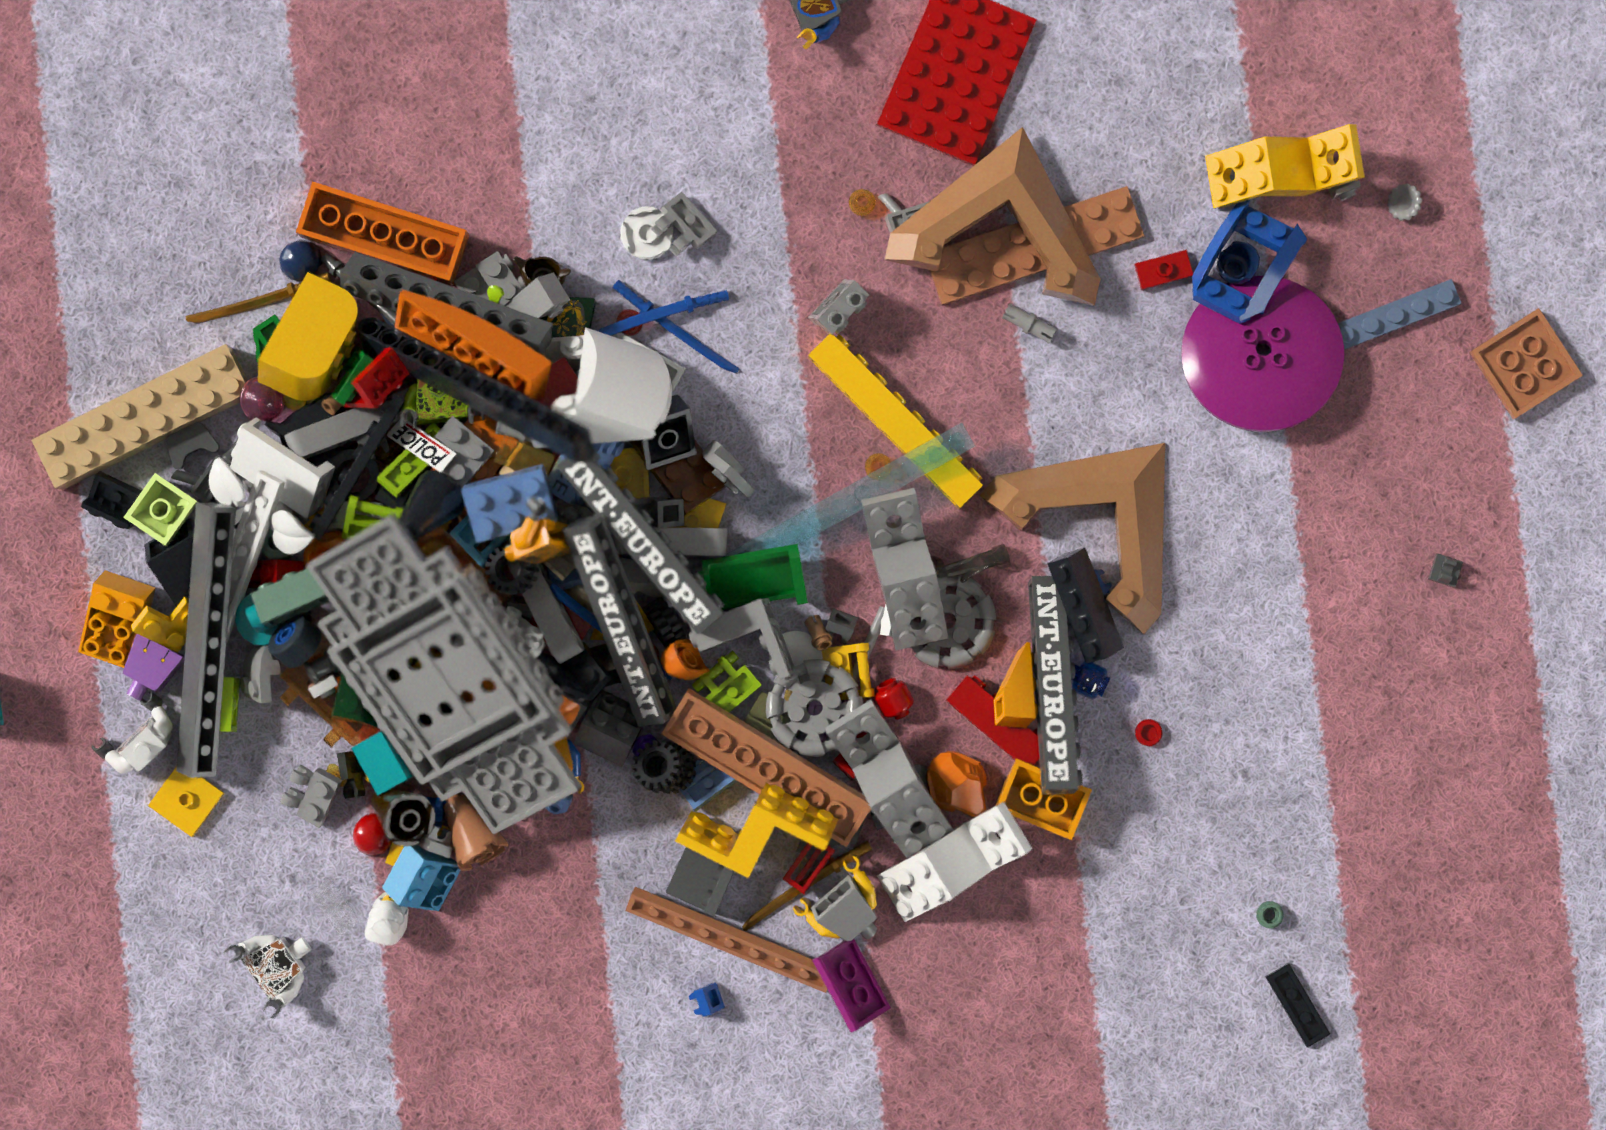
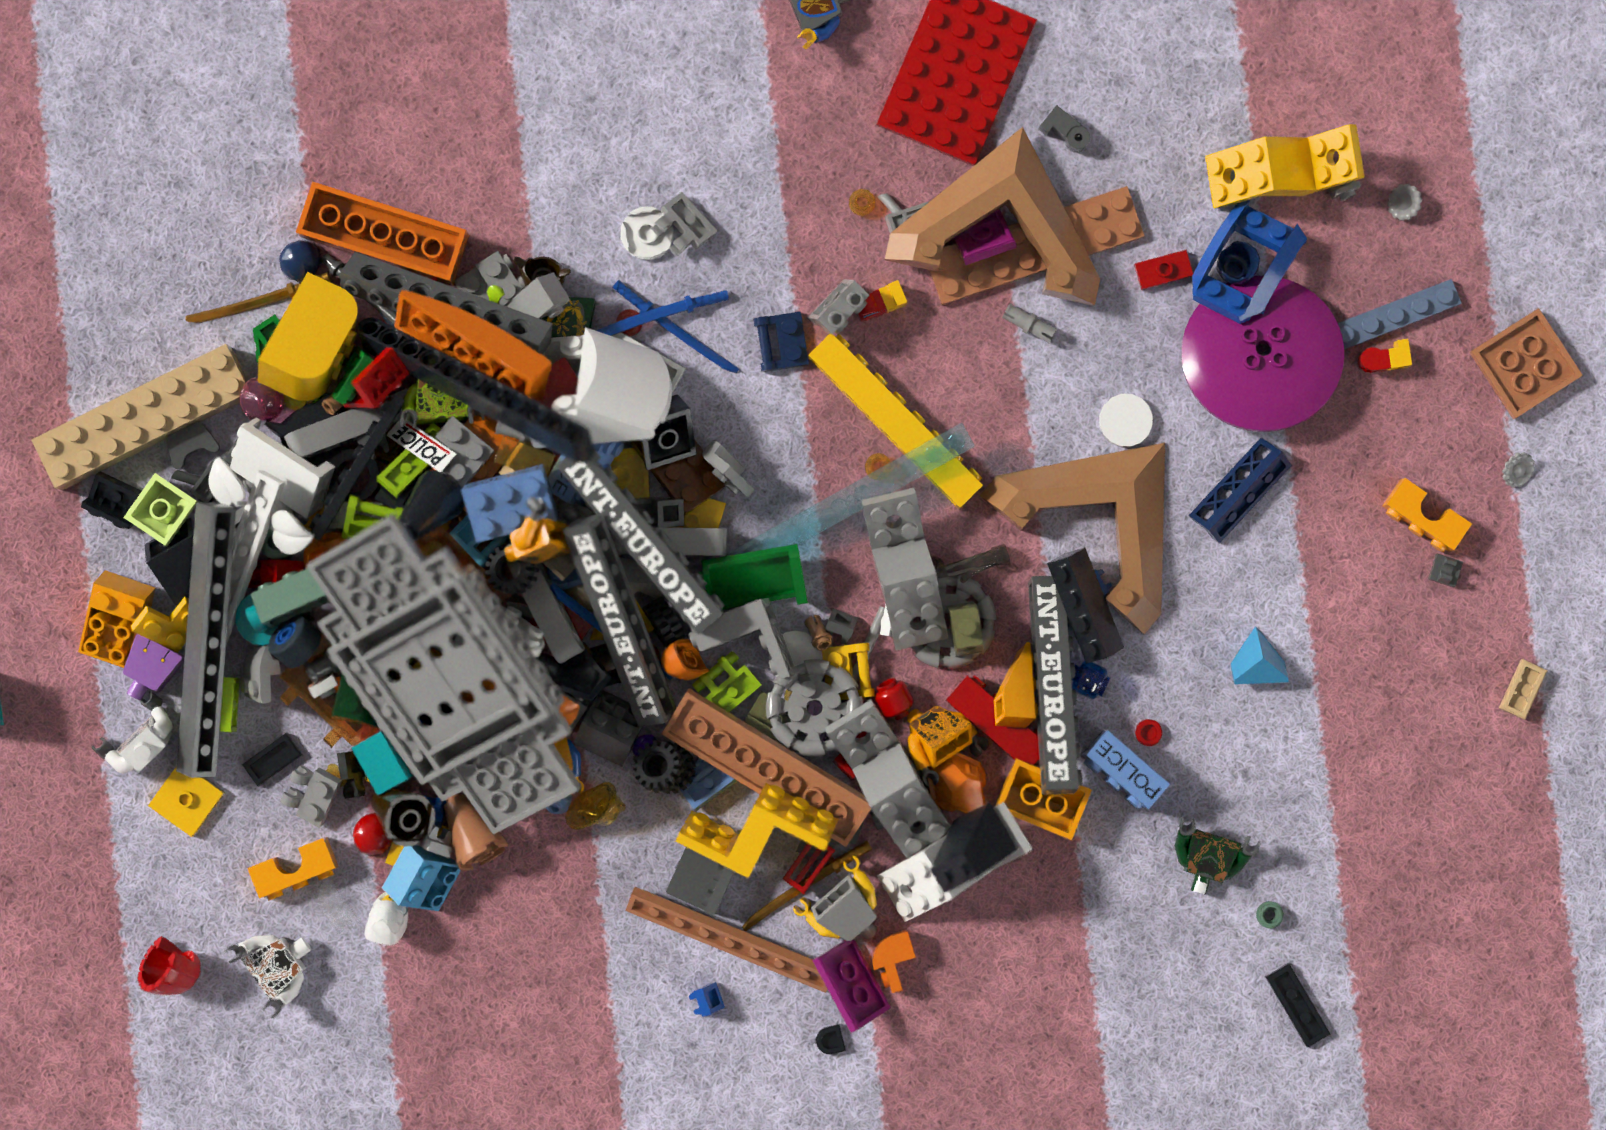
(168, 969): none -> red hair
(271, 879): none -> light orange arch
(272, 759): none -> black tile
(595, 806): none -> clear yellow piece
(790, 340): none -> dark blue plate
(830, 1040): none -> black tile
(883, 301): none -> leg
(887, 953): none -> orange brick
(938, 737): none -> light orange torso
(965, 628): none -> olive torso
(972, 847): none -> black slope
(985, 239): none -> magenta tile
(1067, 128): none -> dark grey leg
(1124, 770): none -> medium blue brick
(1125, 420): none -> white tile
(1210, 855): none -> torso
(1245, 492): none -> dark blue fence
(1258, 662): none -> dark azure slope
(1379, 360): none -> leg
(1406, 505): none -> light orange arch
(1518, 469): none -> light grey piece
(1523, 689): none -> tan plate

